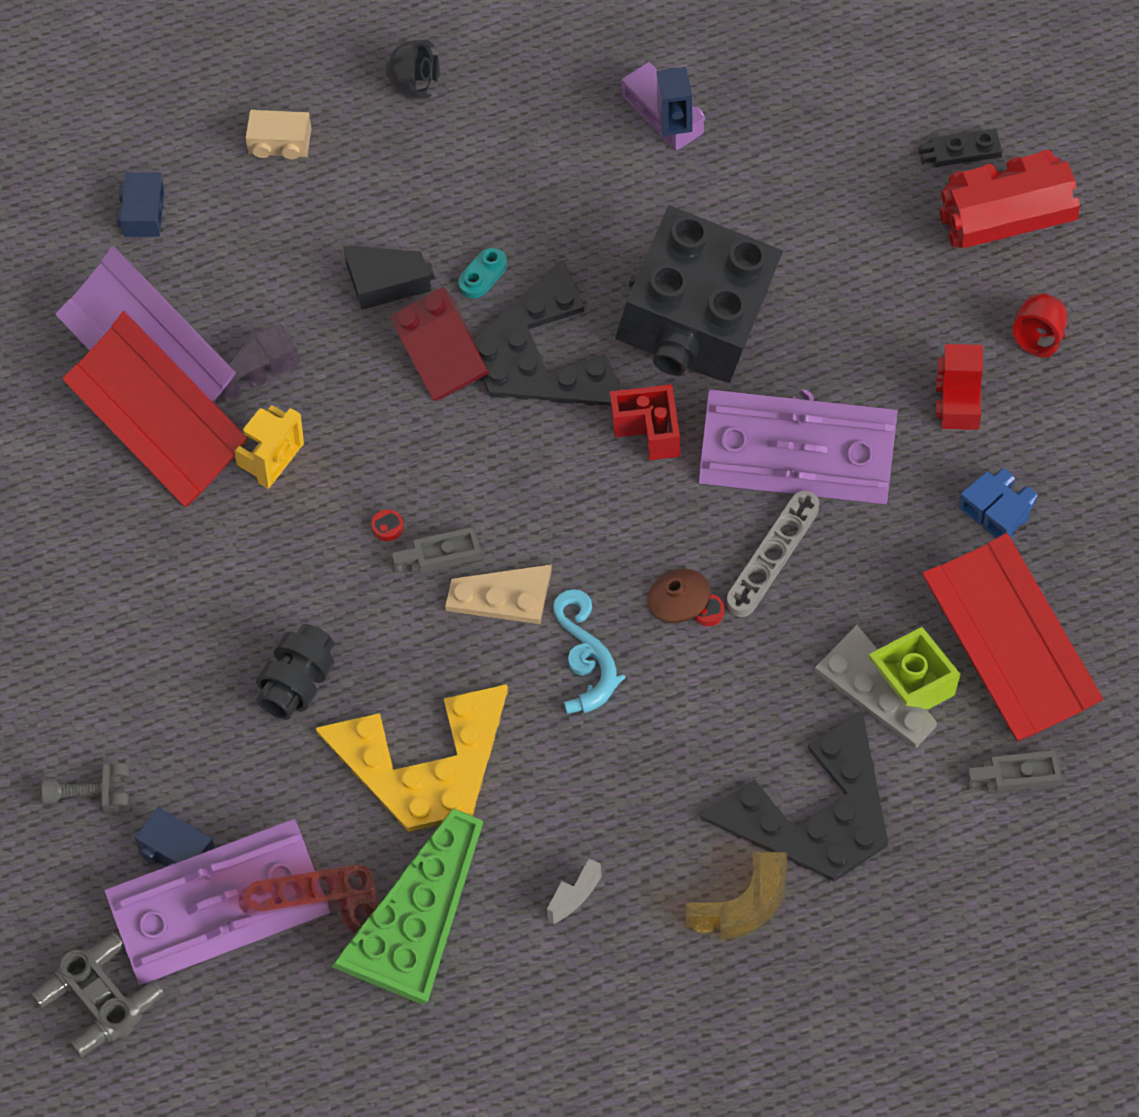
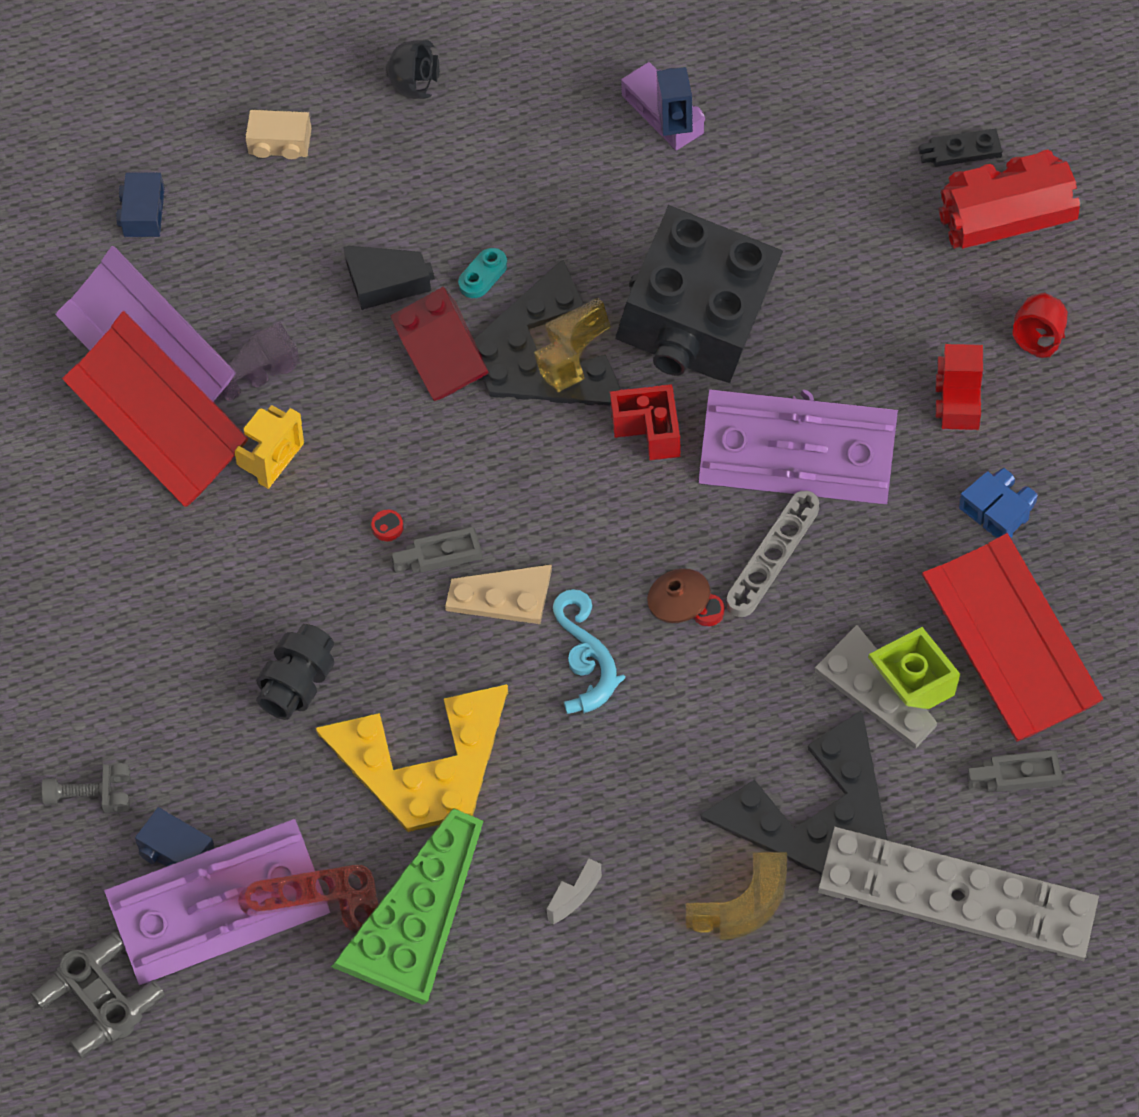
(568, 338): none -> clear yellow arch
(993, 903): none -> light grey piece

